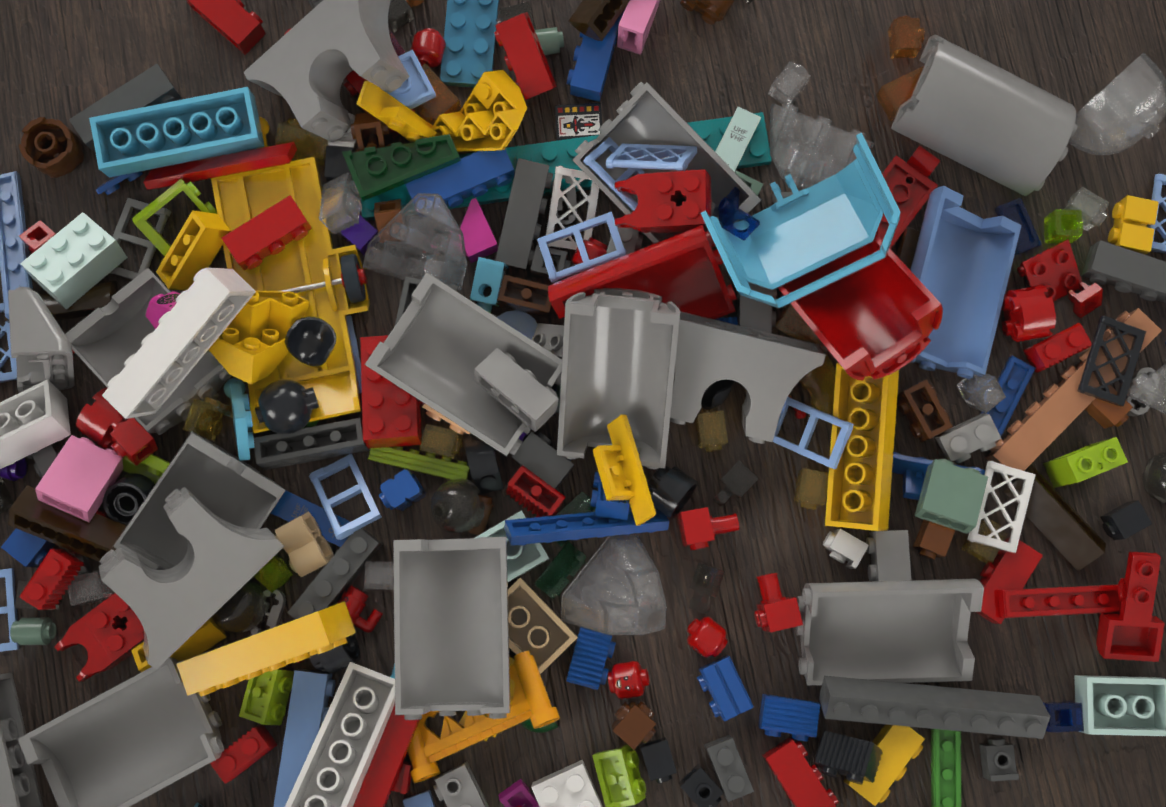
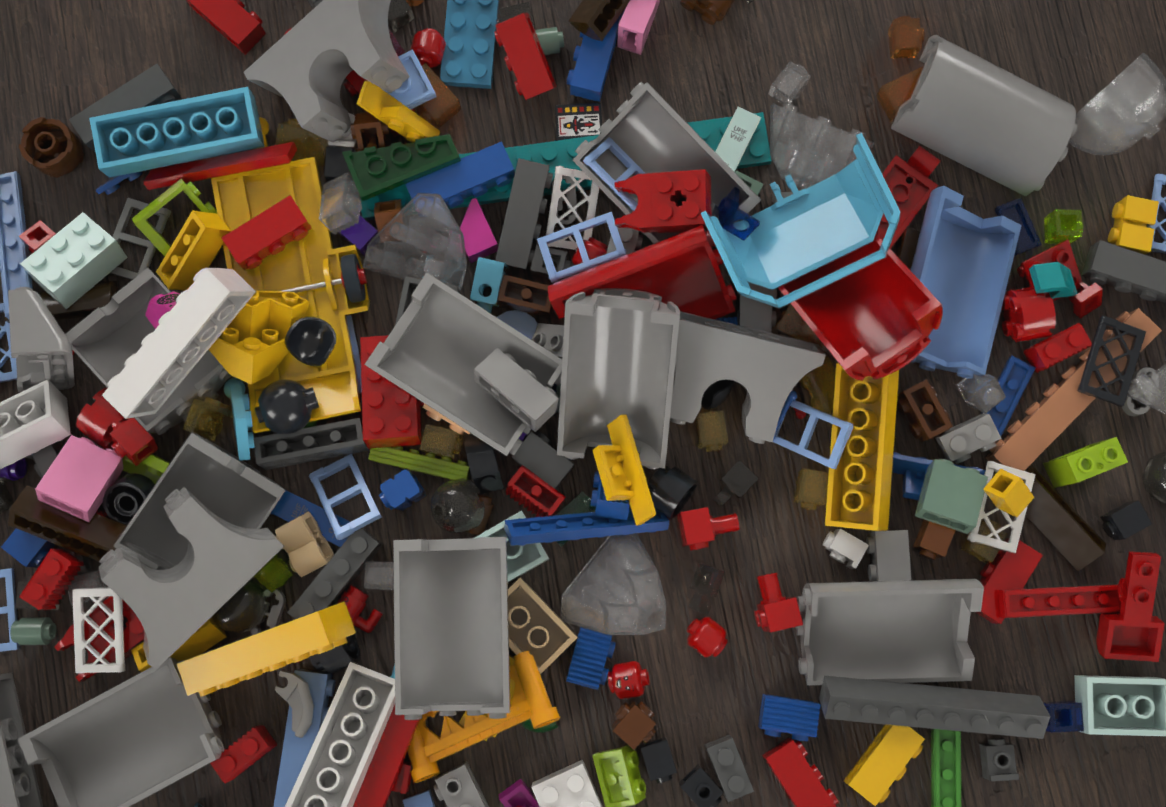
(80, 643): none -> white window
(267, 697): lime bracket -> none
(299, 699): none -> light grey piece
(488, 115): yellow brick -> none
(554, 577): clear green hinge -> none
(678, 157): light blue window -> none
(725, 688): blue brick -> none
(791, 397): none -> blue hinge
(848, 757): black brick -> none
(1008, 493): none -> yellow brick
(1053, 279): none -> teal slope
(1092, 207): clear brick -> none
(1107, 413): dark orange brick -> none

